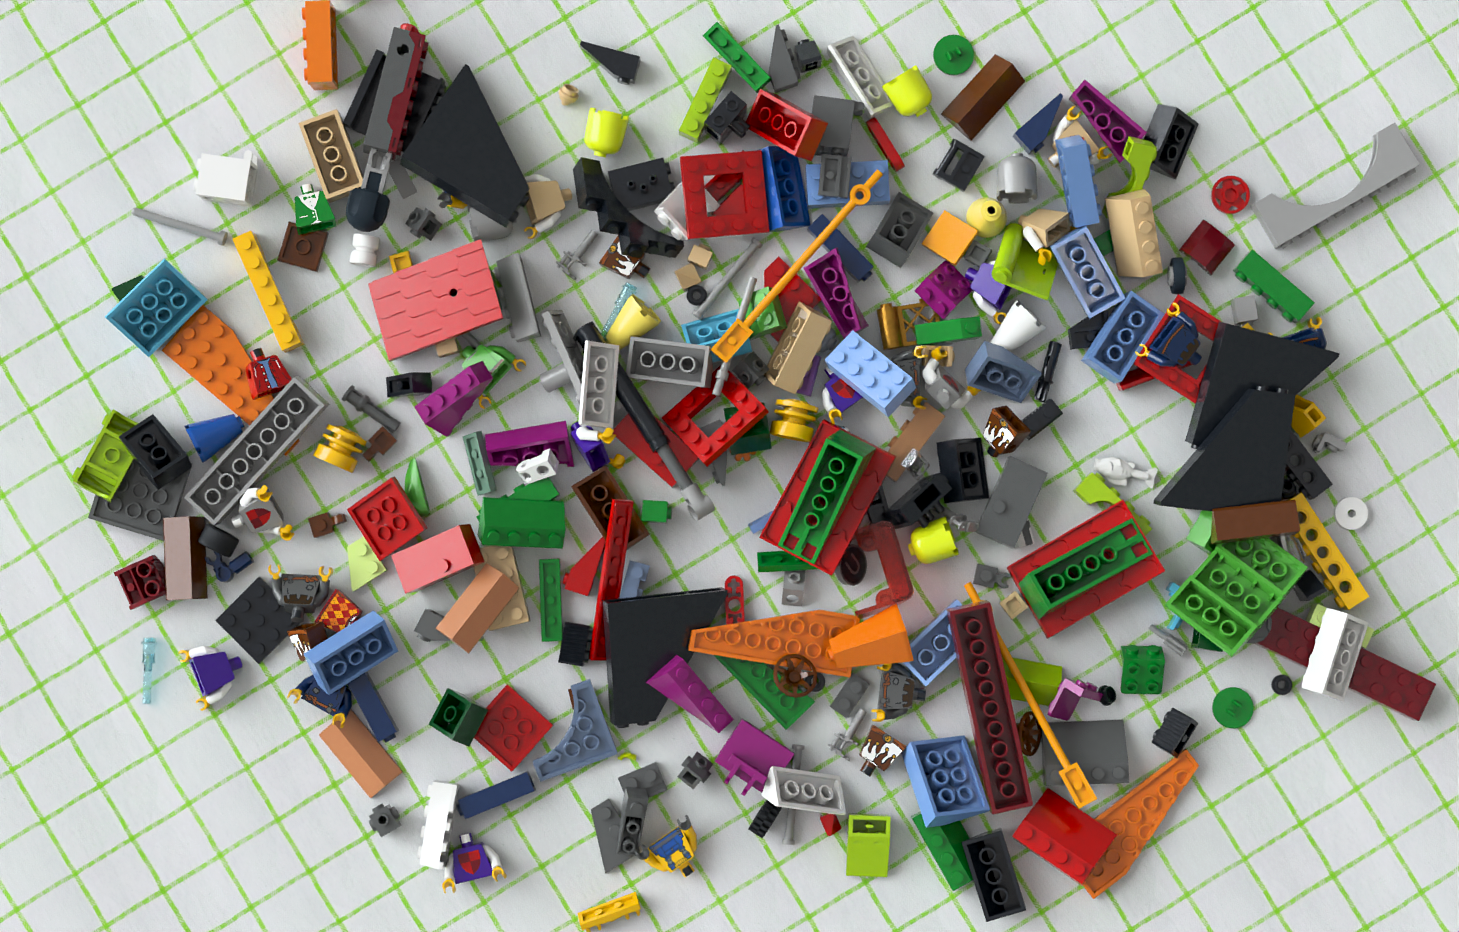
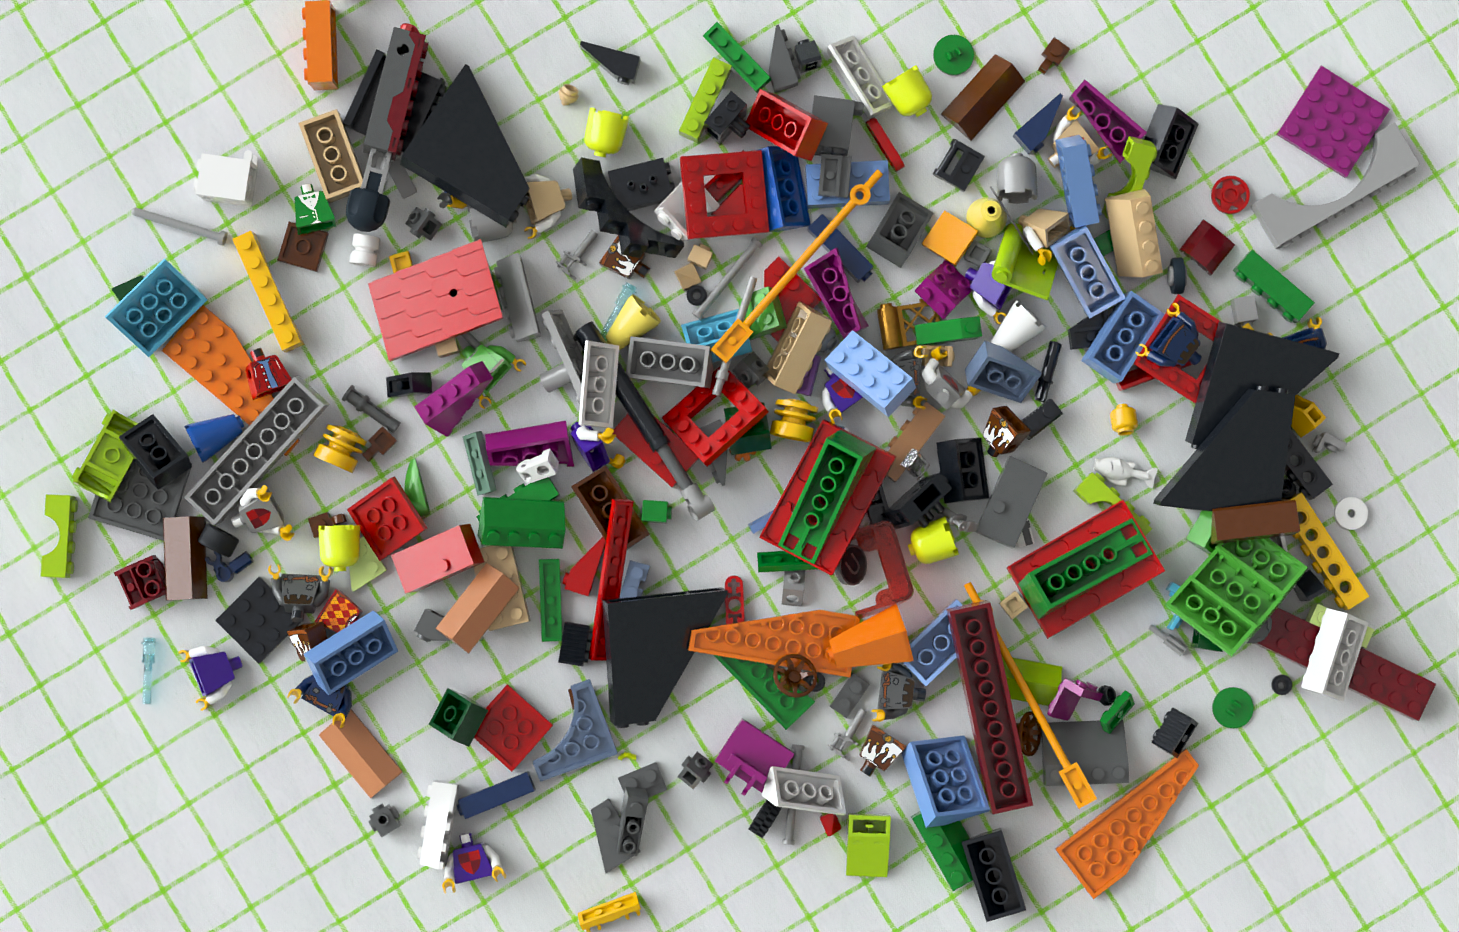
(61, 510): none -> lime arch
(339, 545): none -> neon yellow cylinder
(373, 707): dark blue brick -> none
(672, 850): torso -> none
(686, 689): magenta wedge -> none
(988, 576): dark grey plate -> none
(1011, 219): none -> light grey sticker
(1054, 54): none -> reddish brown plate
(1064, 836): red slope -> none
(1120, 707): none -> green plate
(1124, 419): none -> yellow head
(1142, 669): green bracket -> none
(1295, 548): clear plant -> none
(1333, 121): none -> magenta plate

